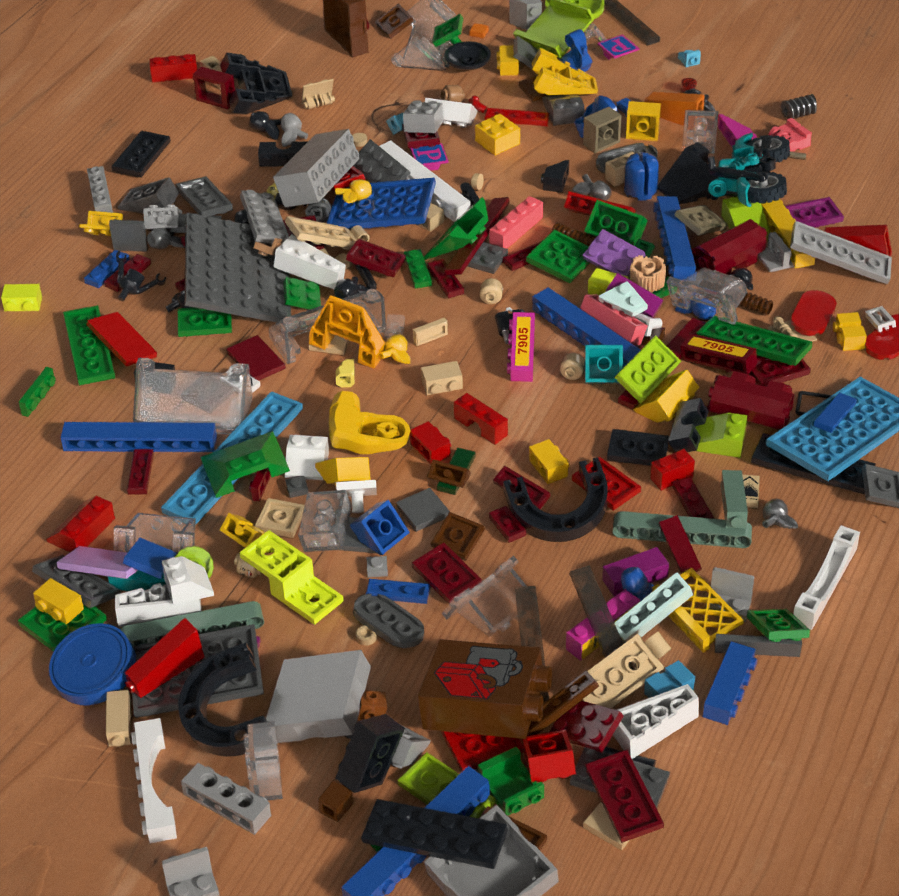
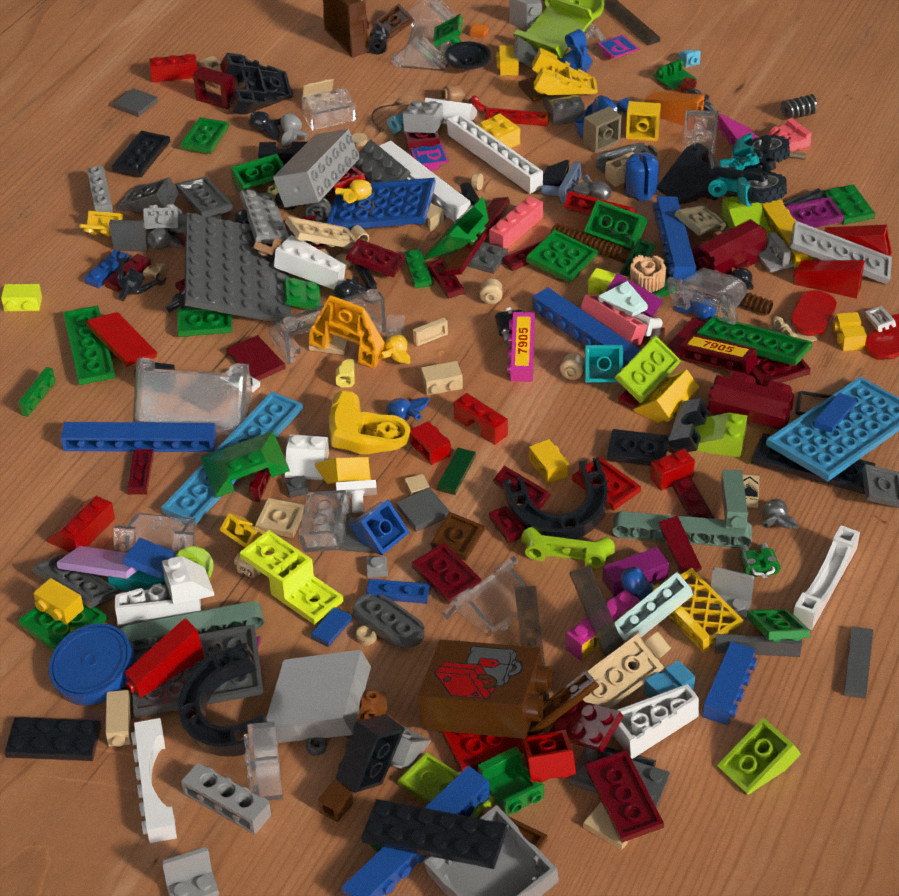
(53, 739): none -> black plate
(135, 102): none -> dark grey tile
(153, 271): none -> tan tile
(205, 135): none -> green plate
(255, 172): none -> green slope
(316, 746): none -> dark grey plate
(329, 108): none -> clear brick
(331, 627): none -> blue tile
(378, 40): none -> black wheel
(405, 409): none -> blue piece
(416, 484): none -> tan tile
(448, 473): reddish brown slope -> none
(495, 153): none -> white brick
(570, 180): none -> sand blue piece
(592, 553): none -> lime plate
(612, 253): medium lavender plate -> none
(672, 74): none -> green hinge
(755, 563): none -> green piece
(759, 757): none -> lime slope
(809, 196): none -> black axle
(831, 276): none -> red slope
(850, 203): none -> green plate
(858, 662): none -> dark grey tile

